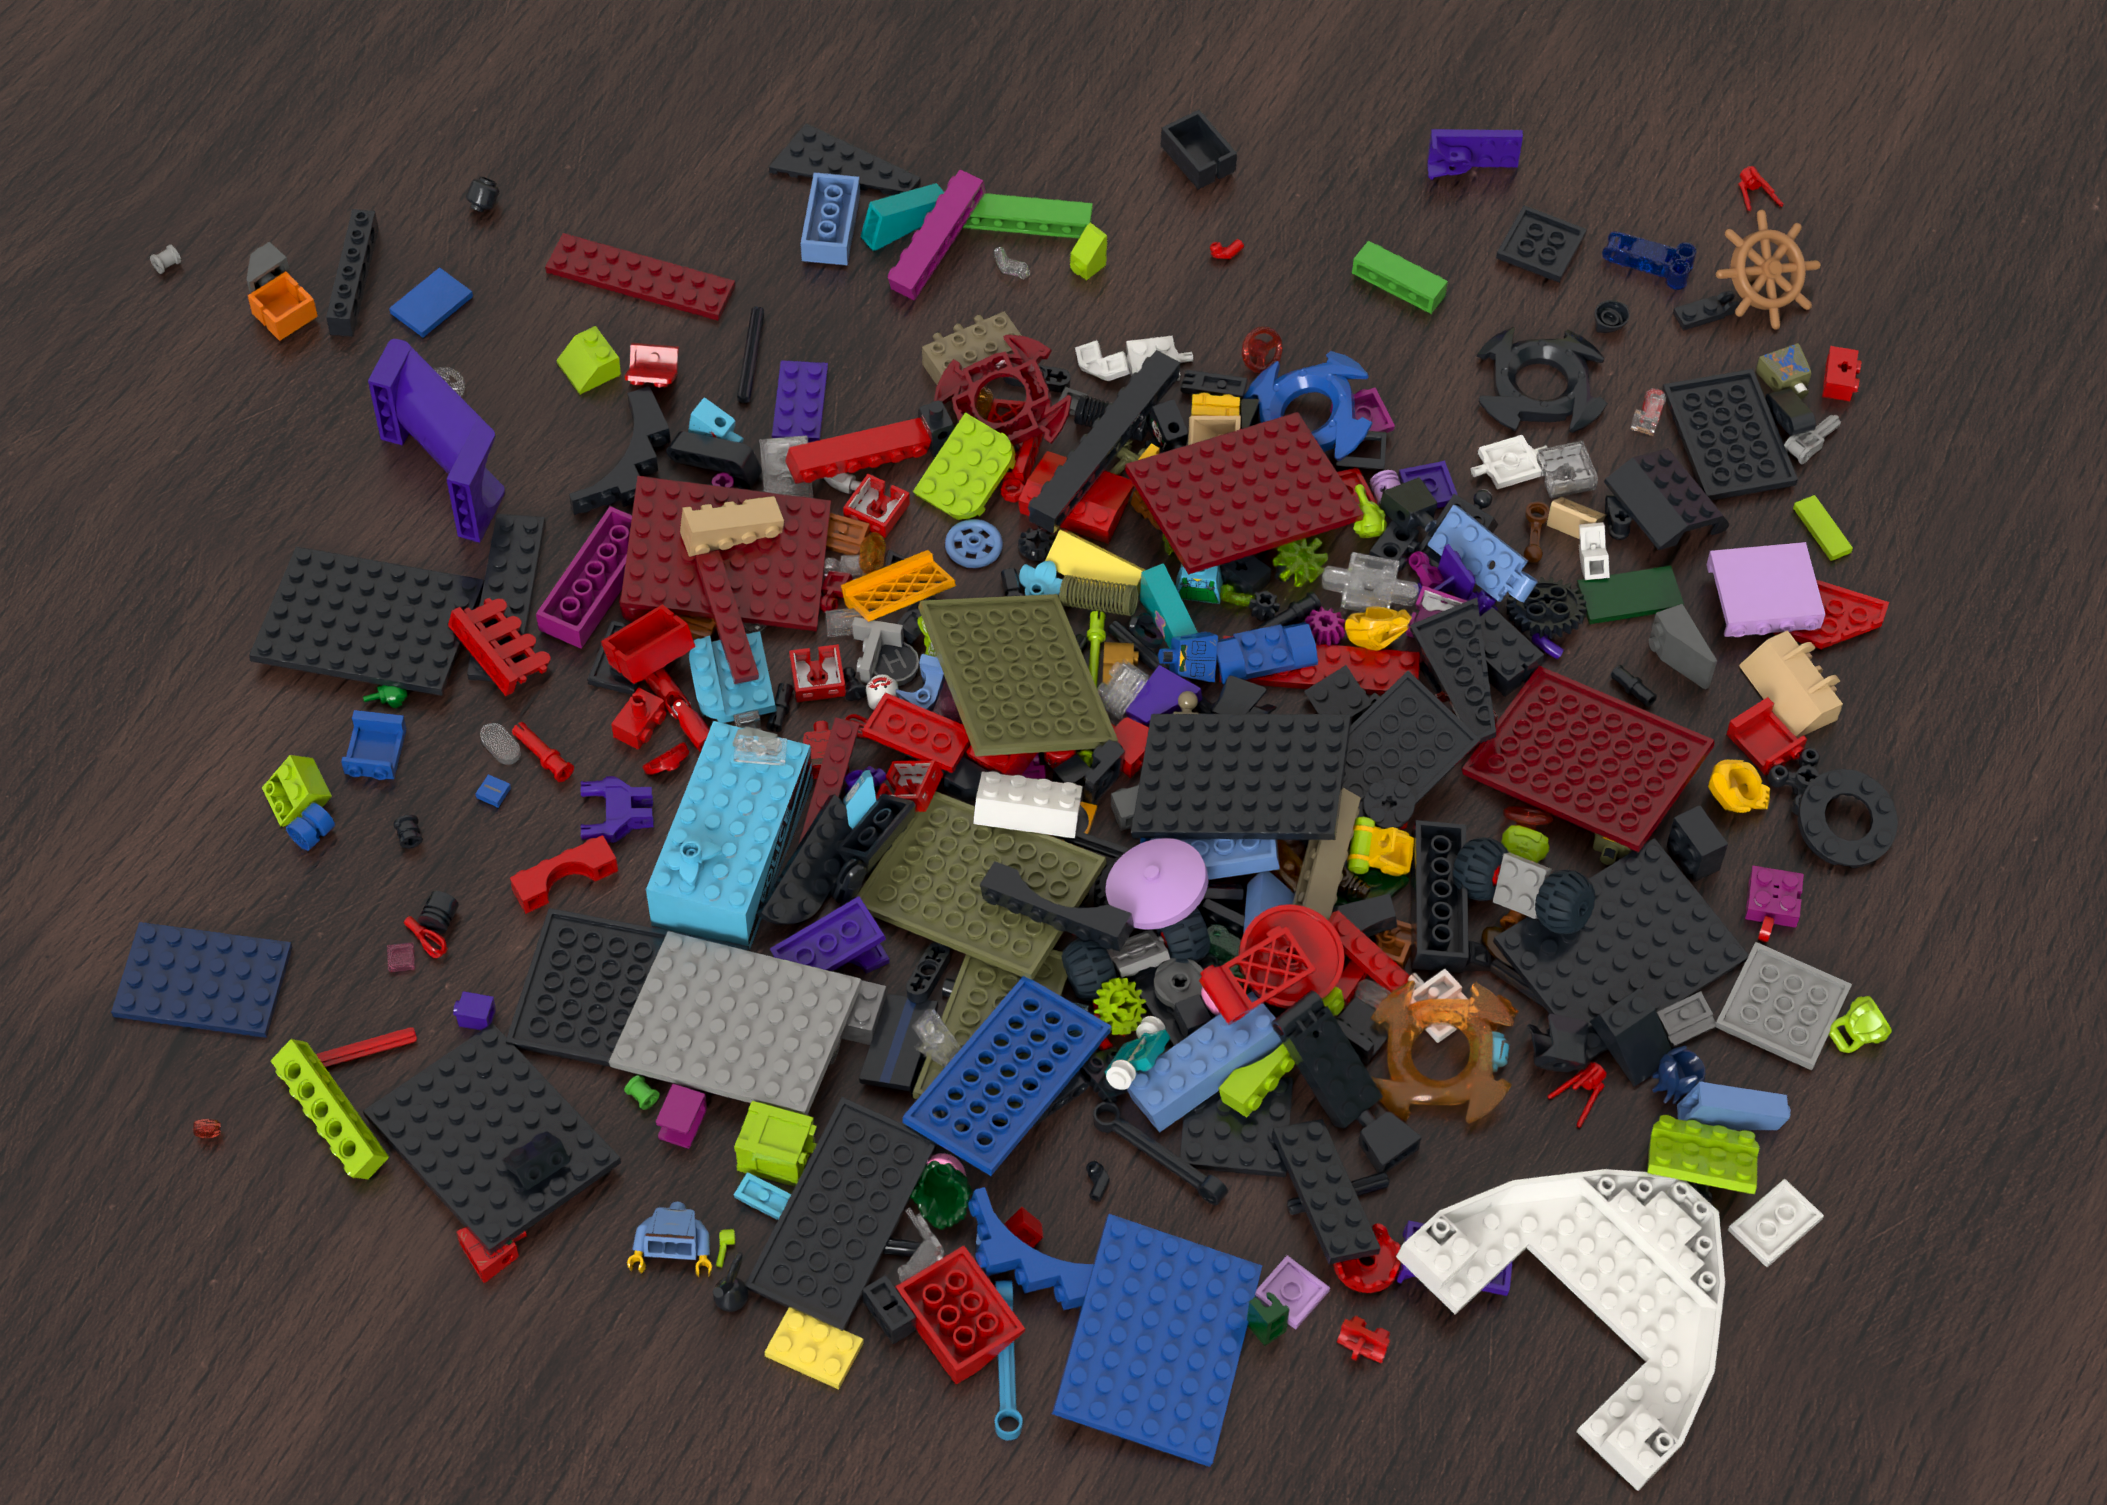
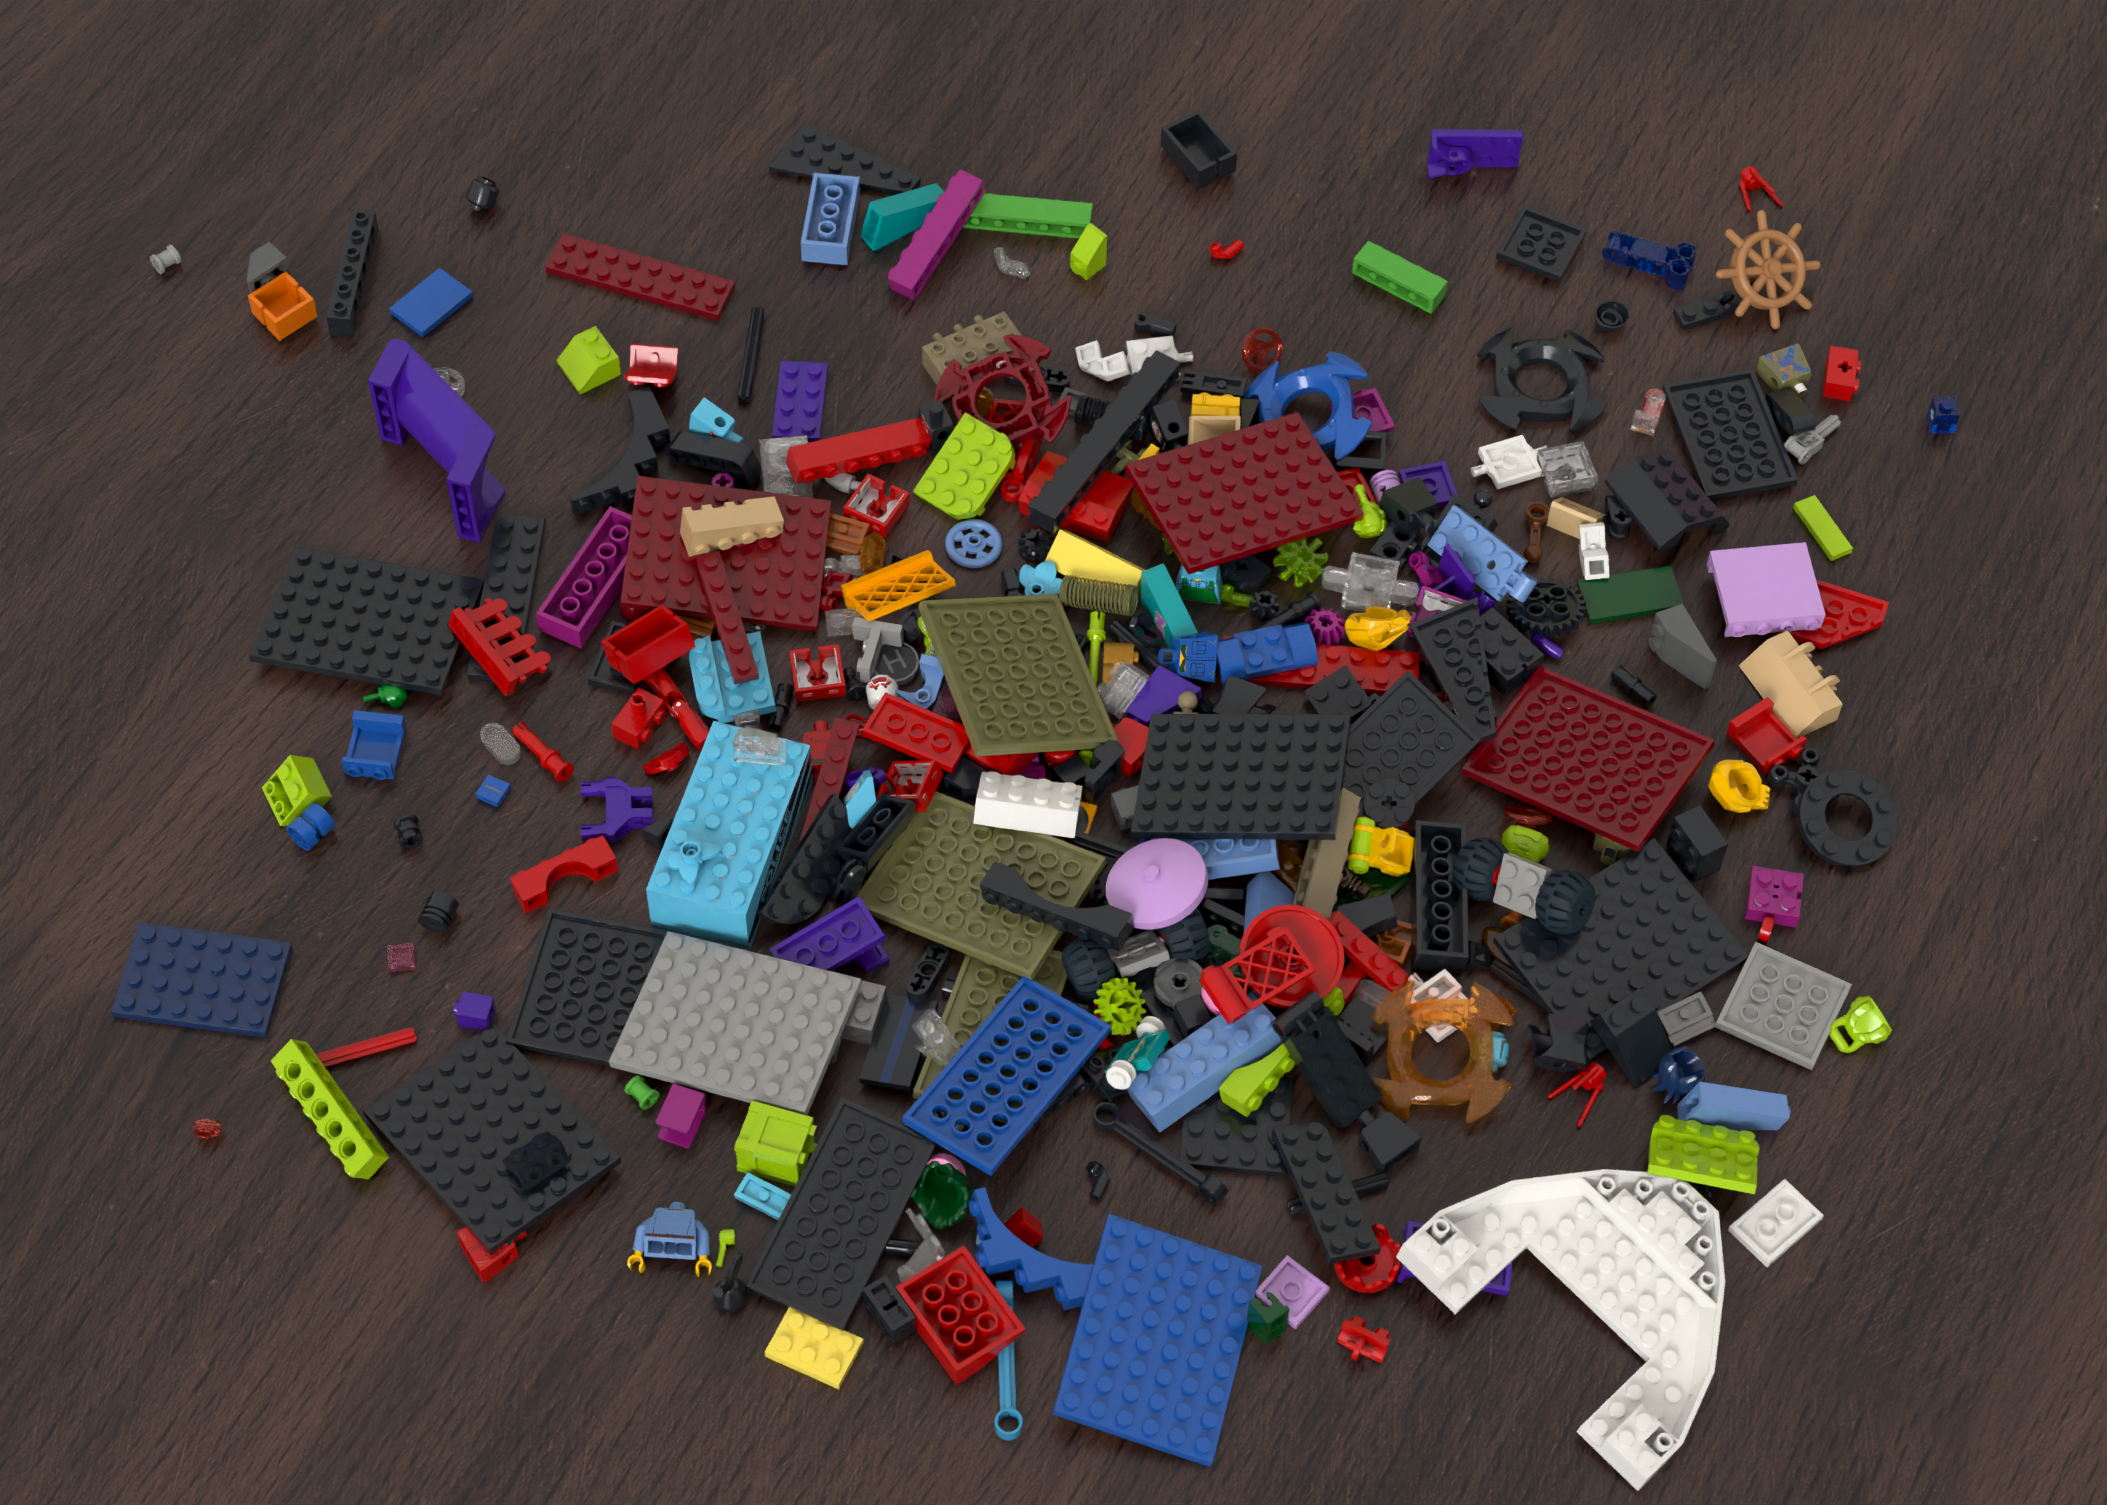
(421, 932): red piece -> none
(657, 833): none -> black slope
(1155, 325): none -> black bar
(1943, 414): none -> clear blue brick

